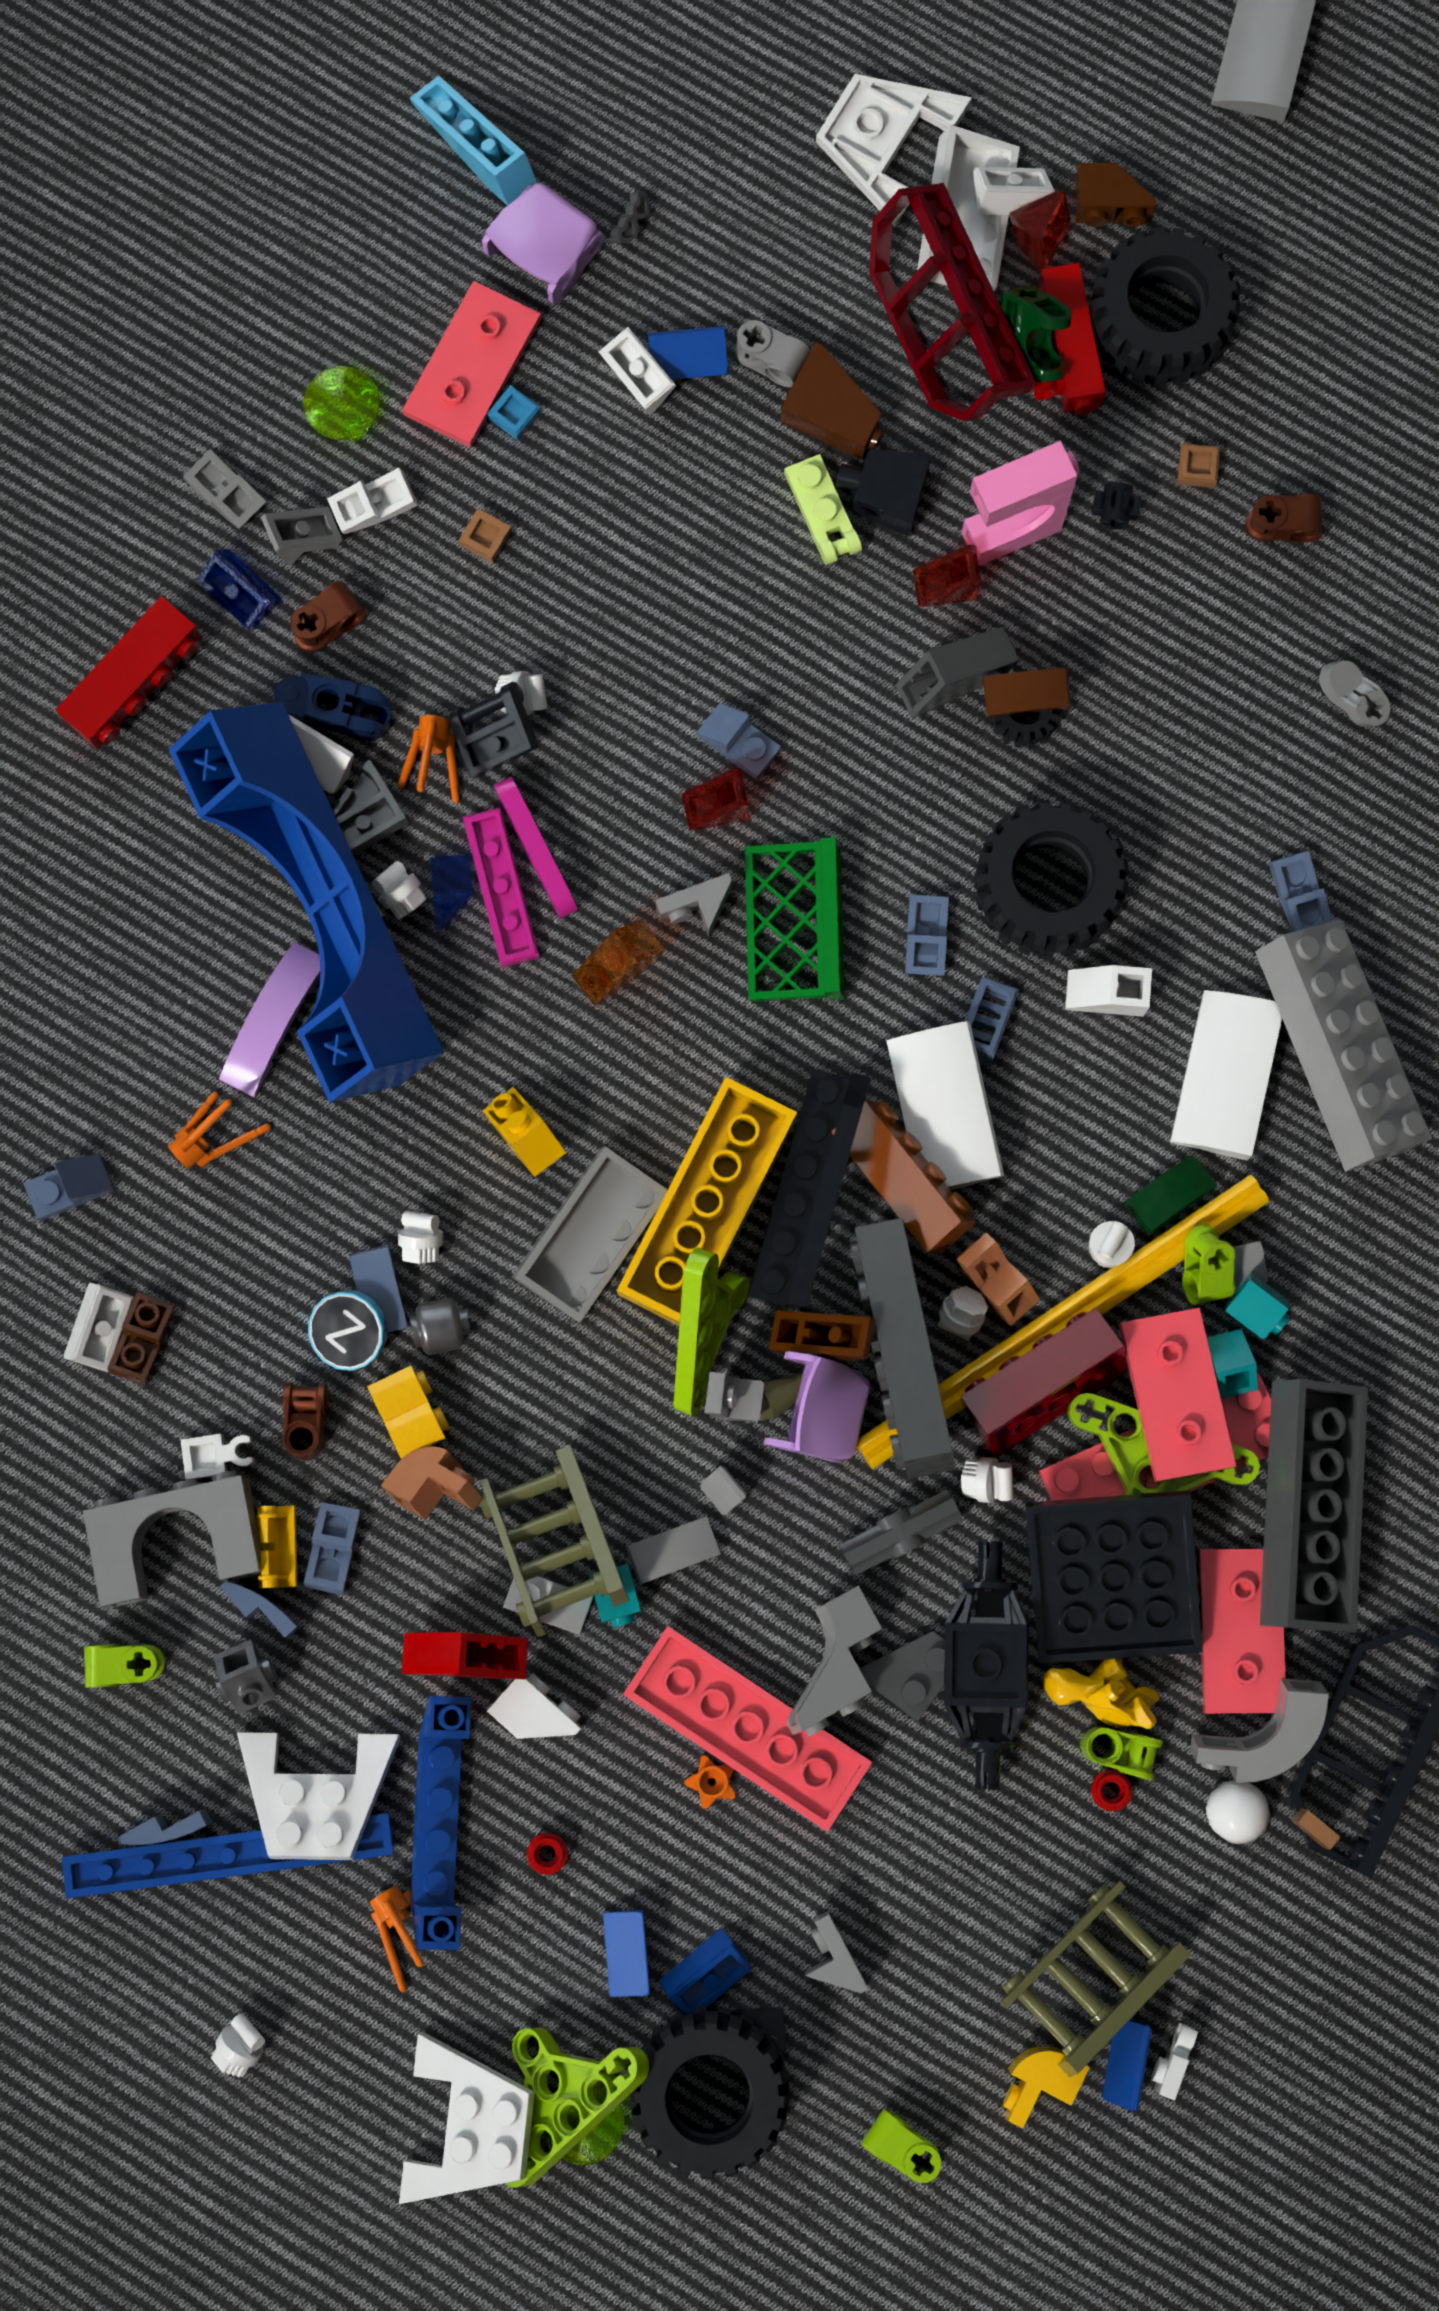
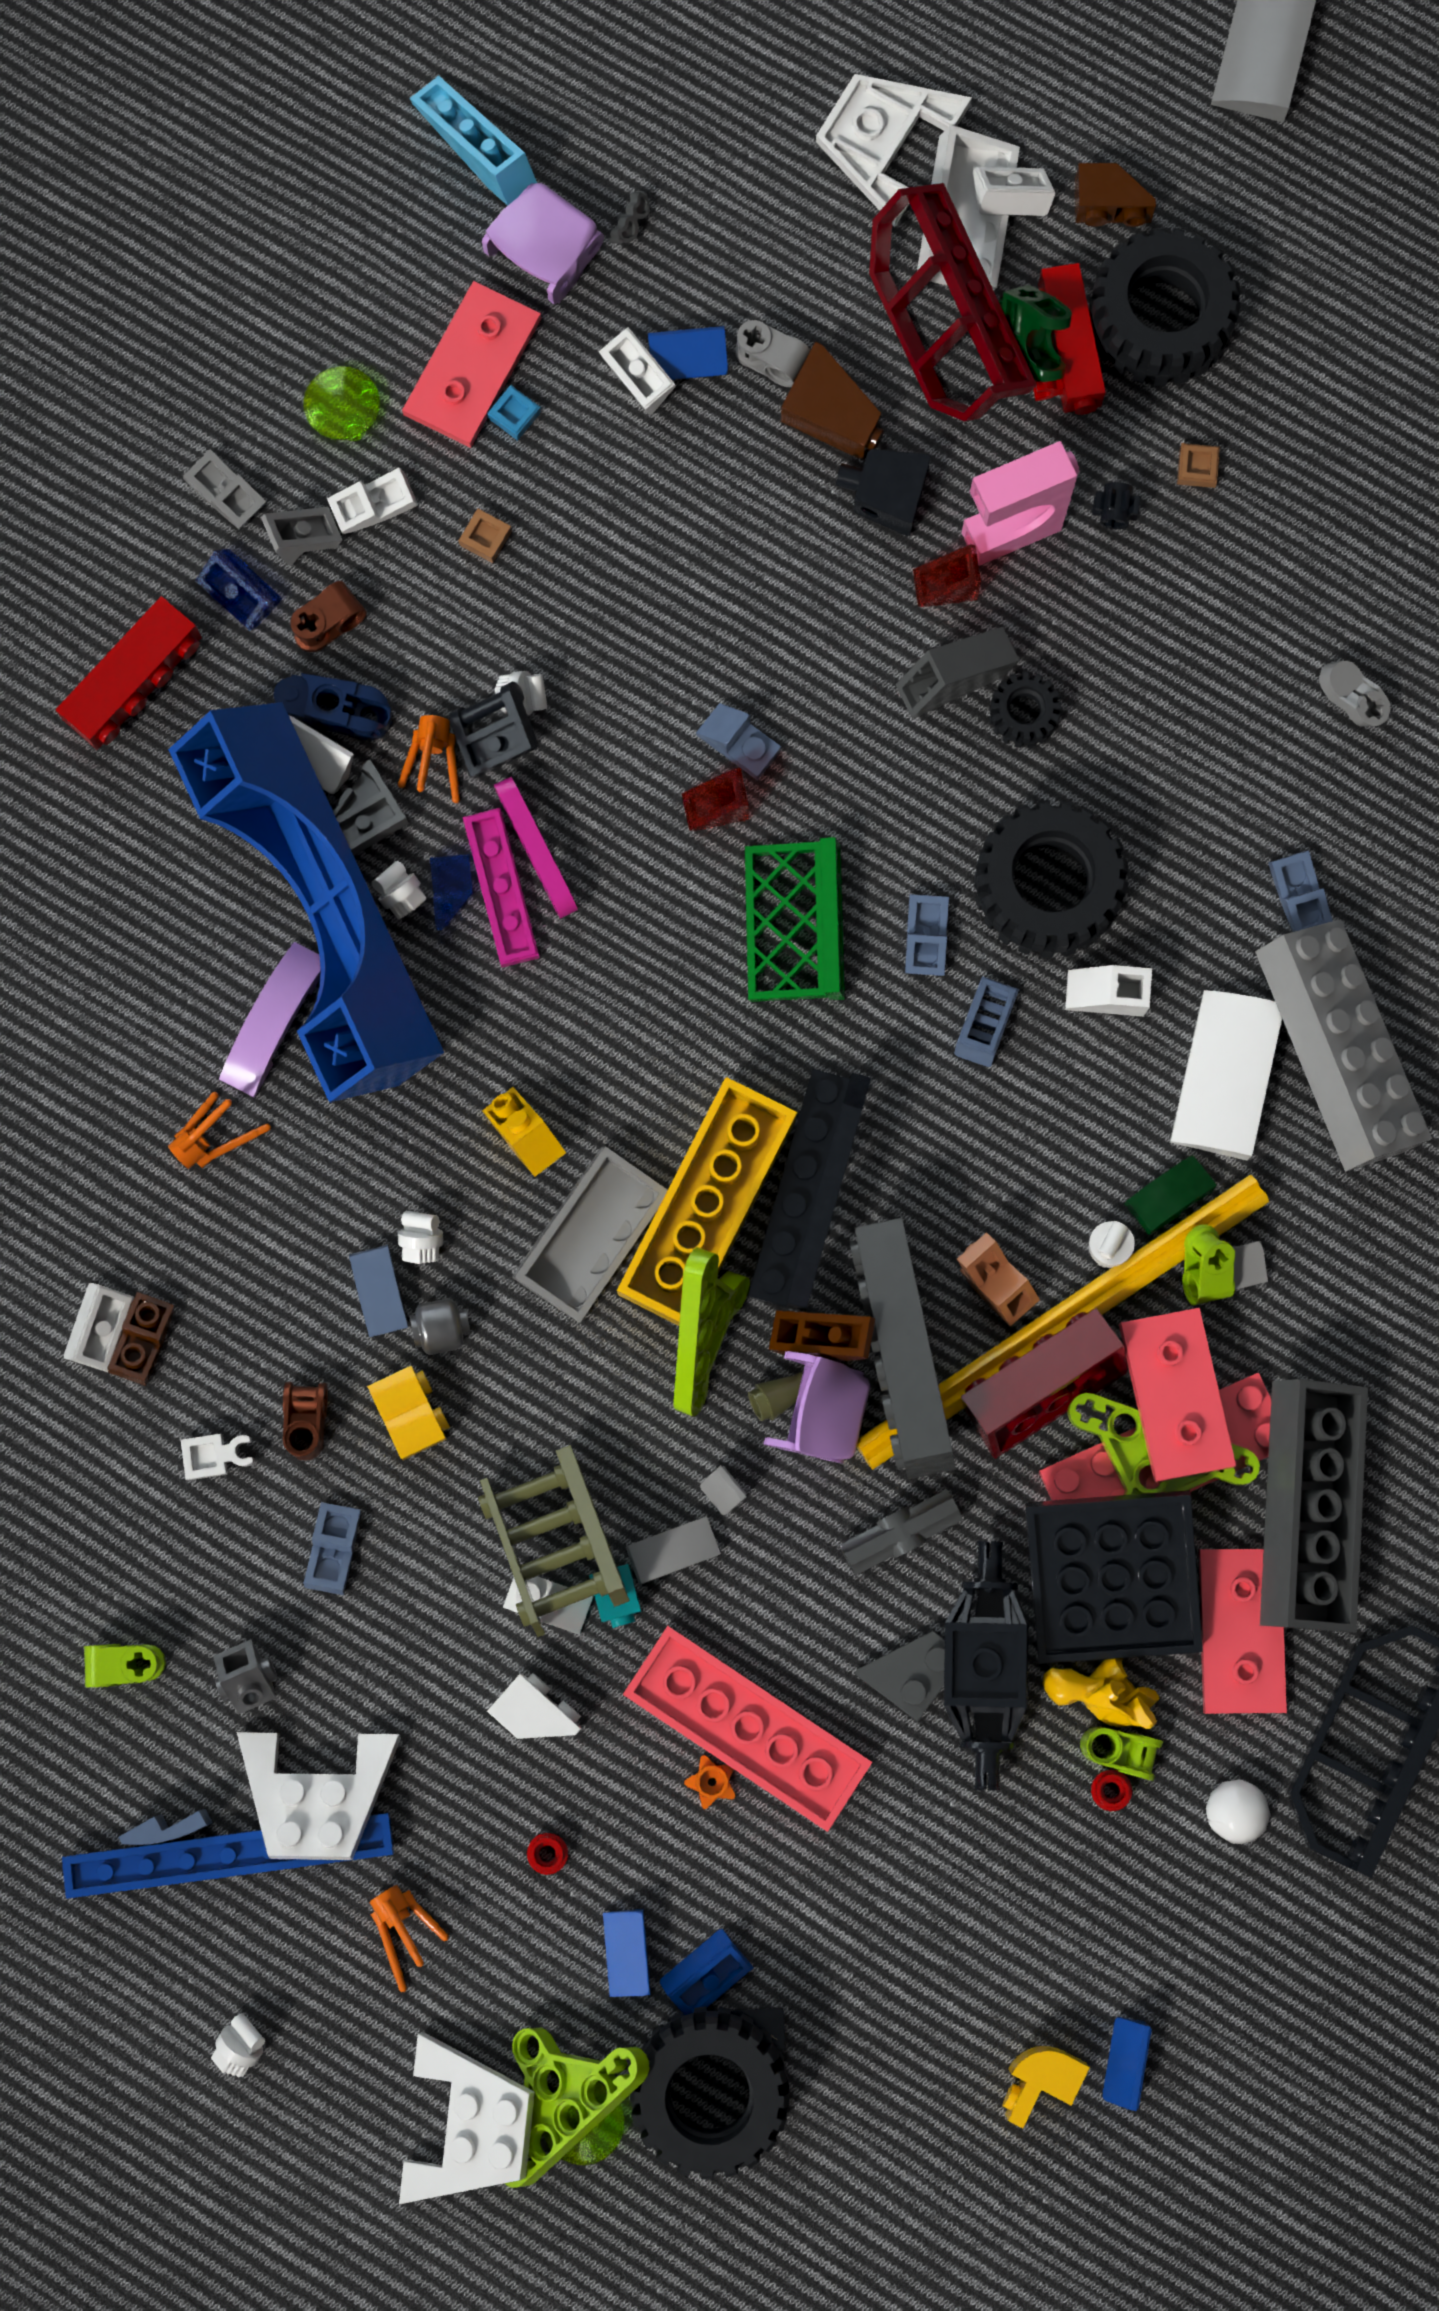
(68, 1186): sand blue slope -> none
(118, 1530): light grey arch -> none
(251, 1602): sand blue slope -> none
(279, 1546): yellow hinge -> none
(347, 1330): black tile -> none
(425, 1477): nougat brick -> none
(436, 1823): blue slope -> none
(464, 1655): red slope -> none
(618, 961): clear orange slope -> none
(705, 897): light grey slope -> none
(734, 1398): light grey slope -> none
(822, 508): yellowish green plate -> none
(837, 1680): light grey arch -> none
(840, 1968): light grey slope -> none
(896, 2143): lime piece -> none
(907, 1180): dark orange brick -> none
(946, 1102): white slope -> none
(963, 1312): white piece -> none
(987, 1480): white piece -> none
(1027, 692): reddish brown slope -> none
(1041, 227): clear red slope -> none
(1135, 1990): olive fence -> none
(1170, 2070): white plate -> none
(1233, 1363): teal brick -> none
(1258, 1307): teal brick -> none
(1278, 1744): light grey arch -> none
(1292, 518): copper piece -> none
(1315, 1828): medium nougat tile -> none

